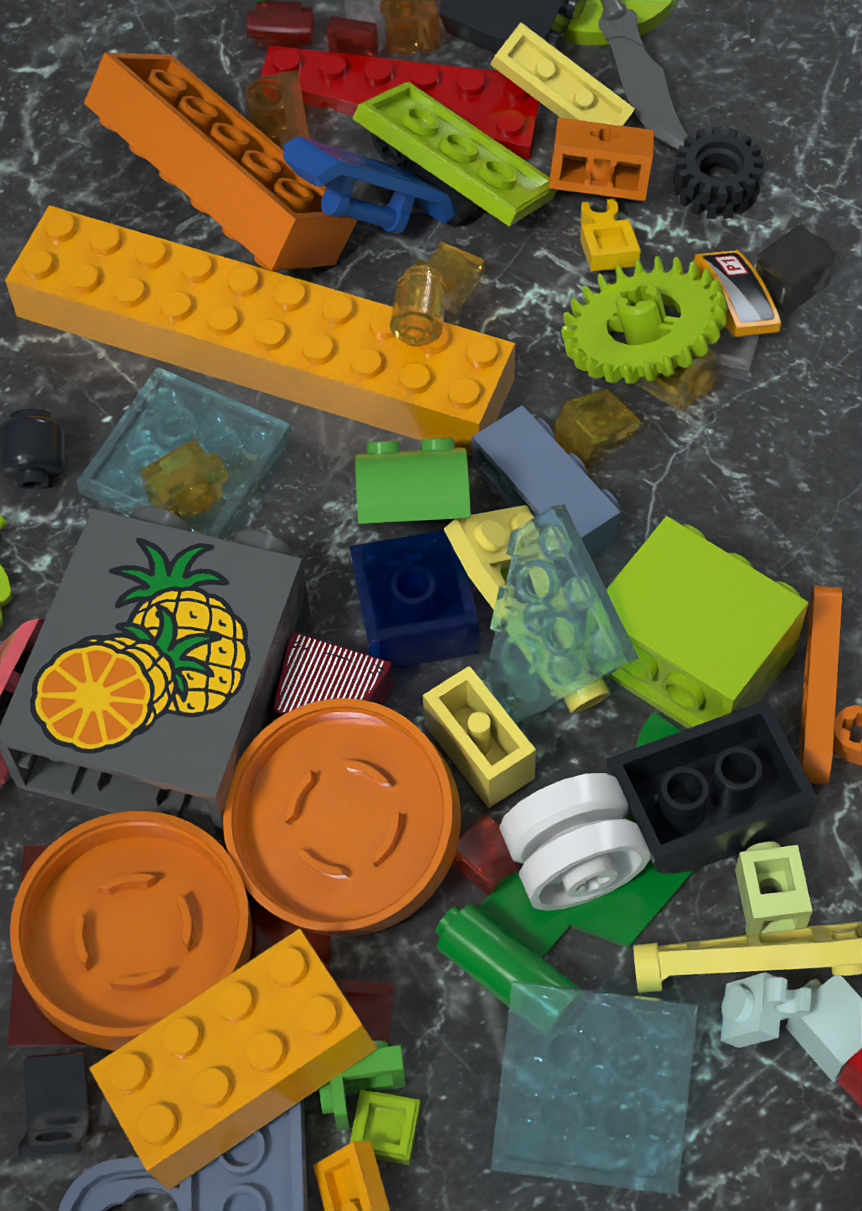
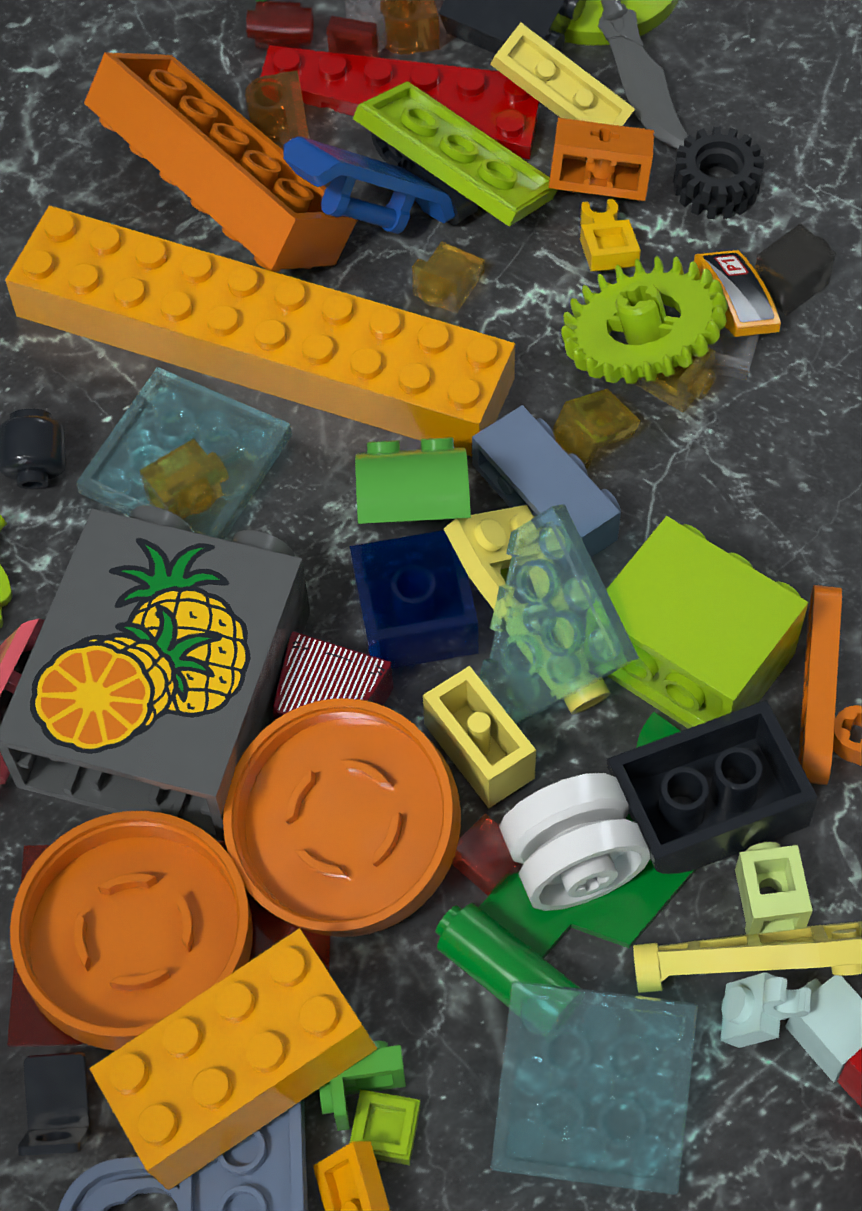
(371, 1004): clear red plate -> none
(419, 306): clear yellow brick -> none

